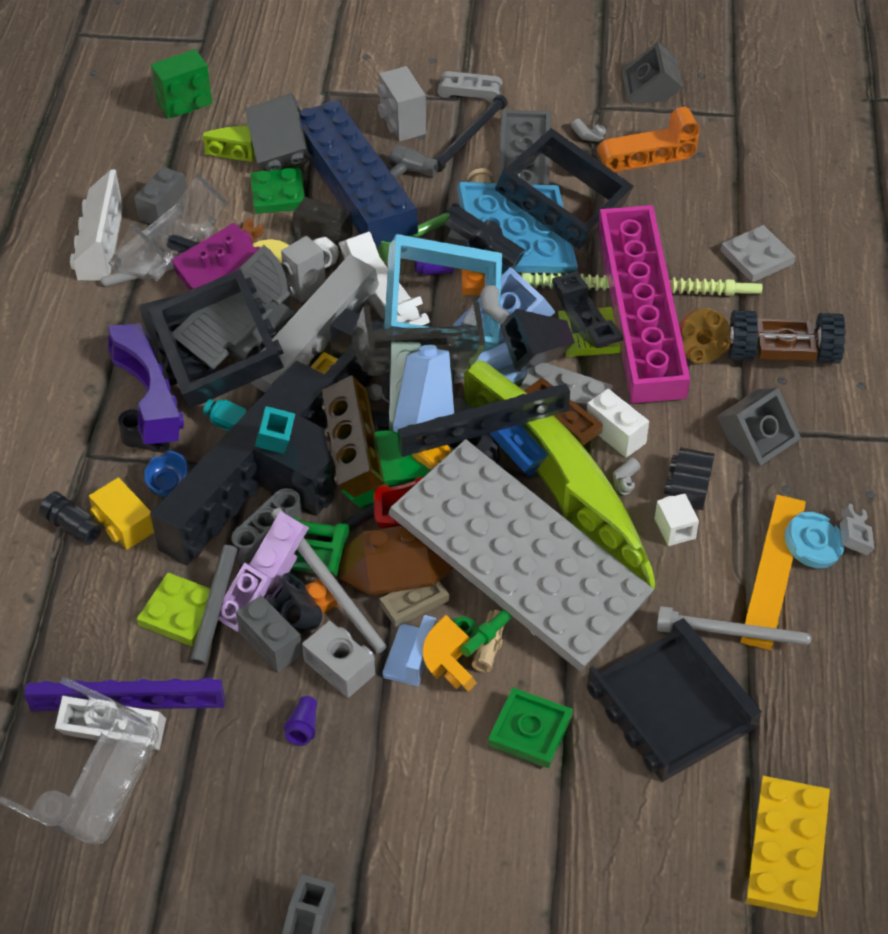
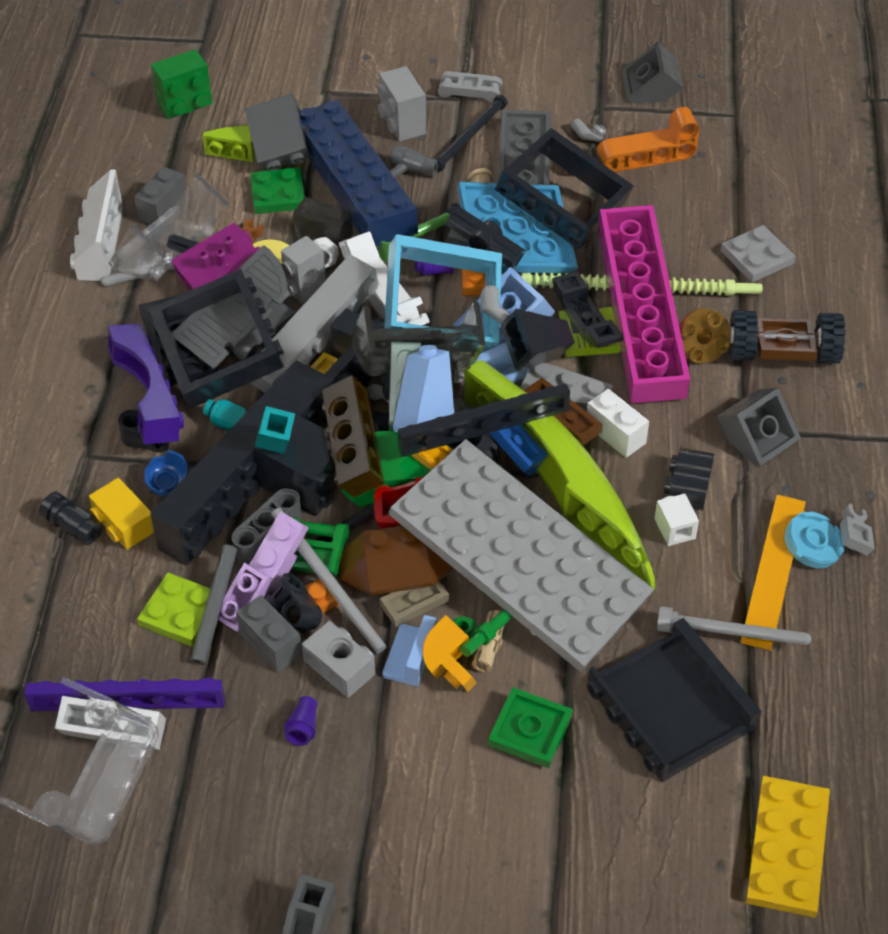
(622, 476): light grey arm -> none

